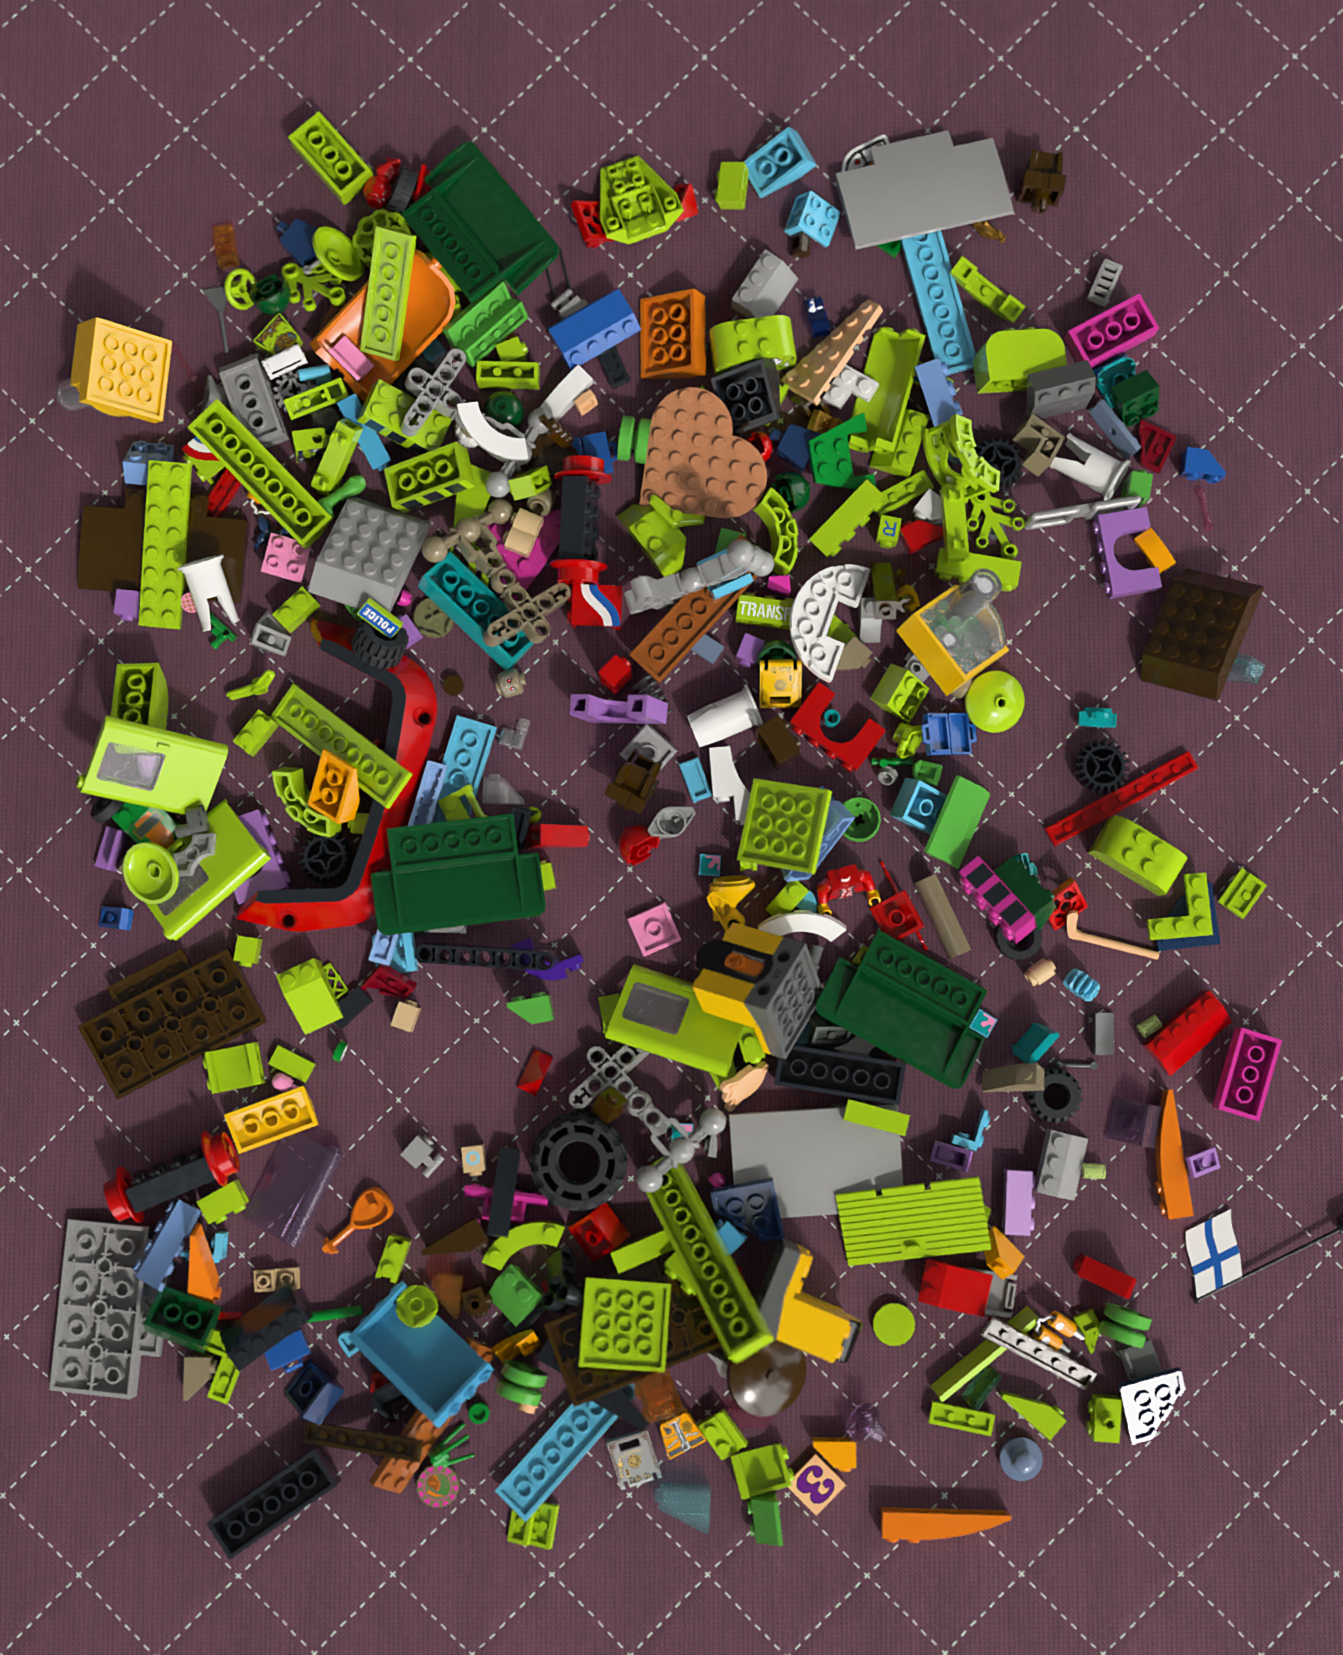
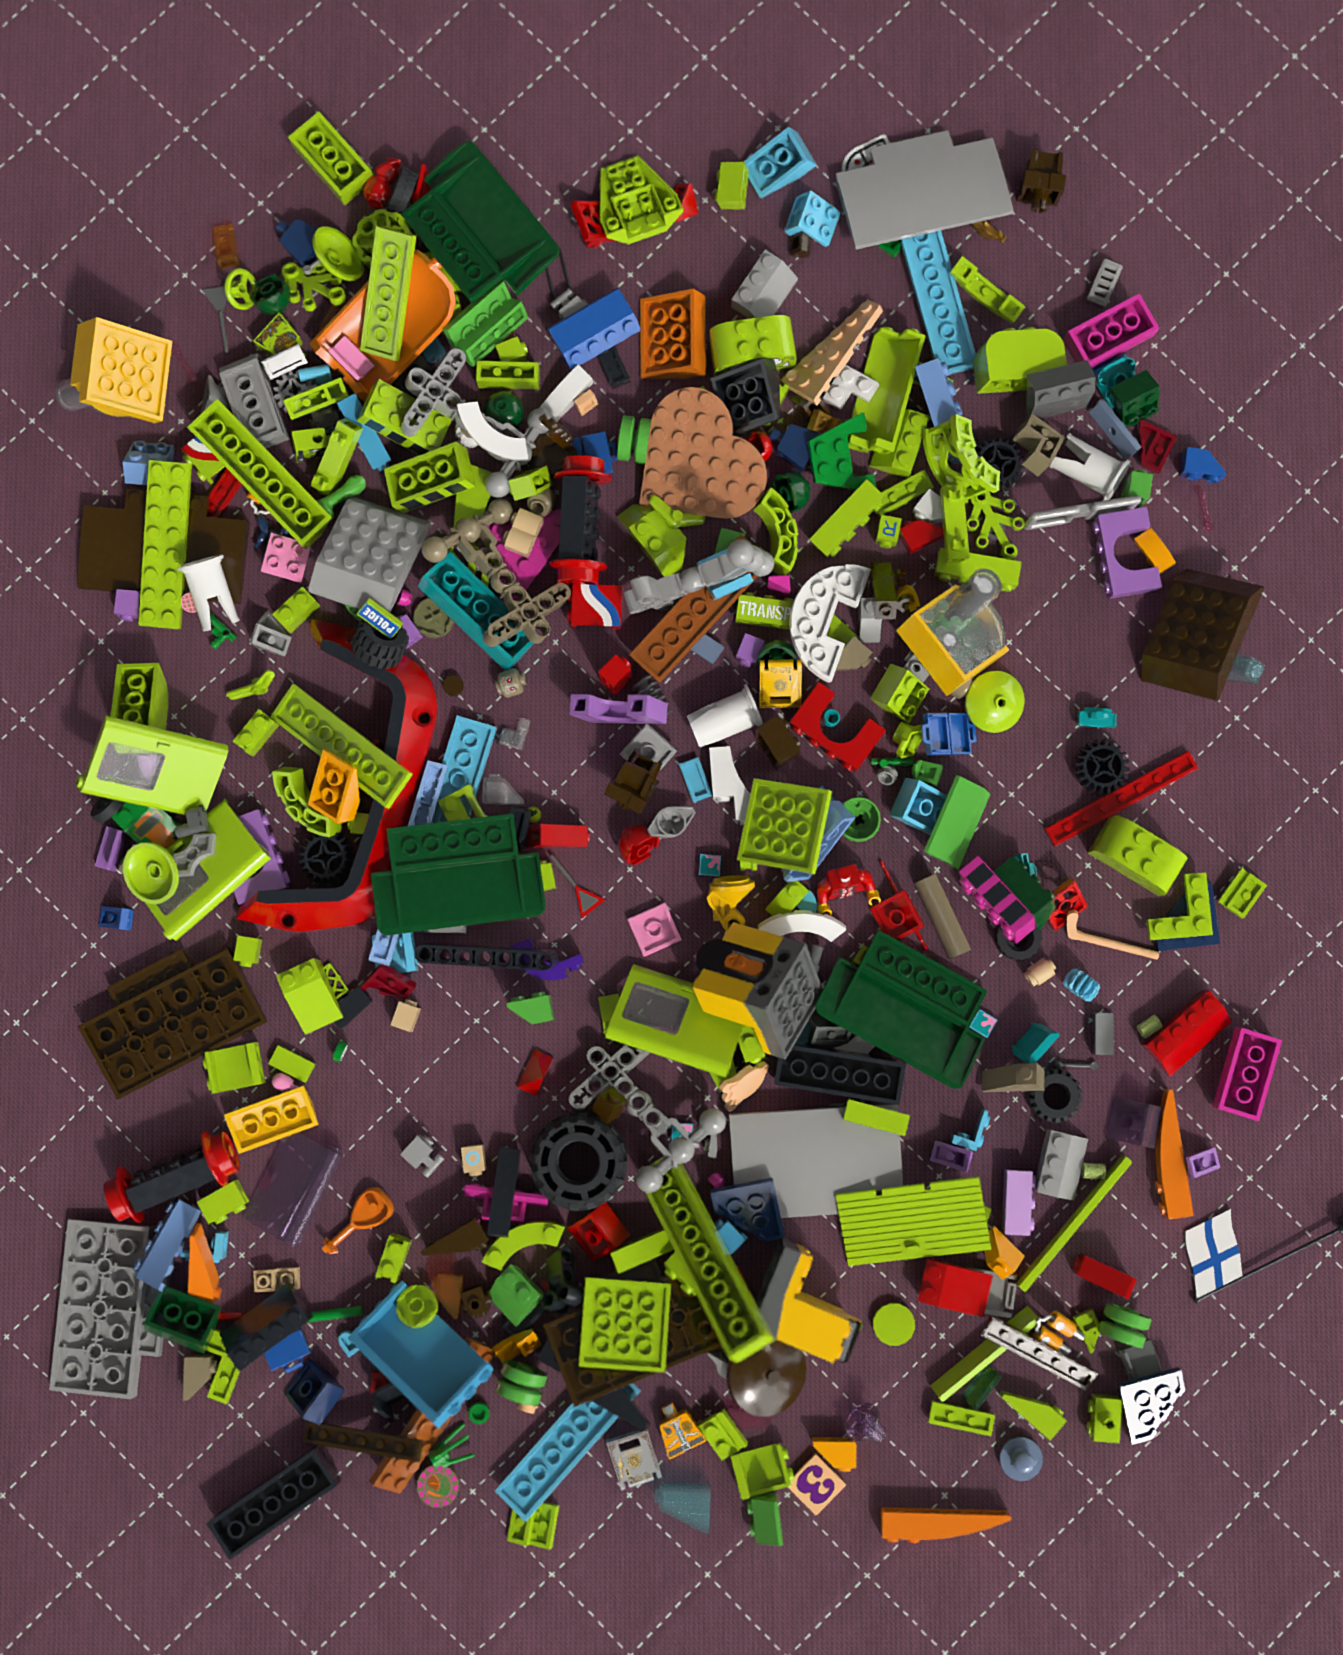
(586, 900): none -> piece
(658, 1396): clear orange brick -> none
(817, 317): clear blue leg -> none
(1073, 1223): none -> lime tile

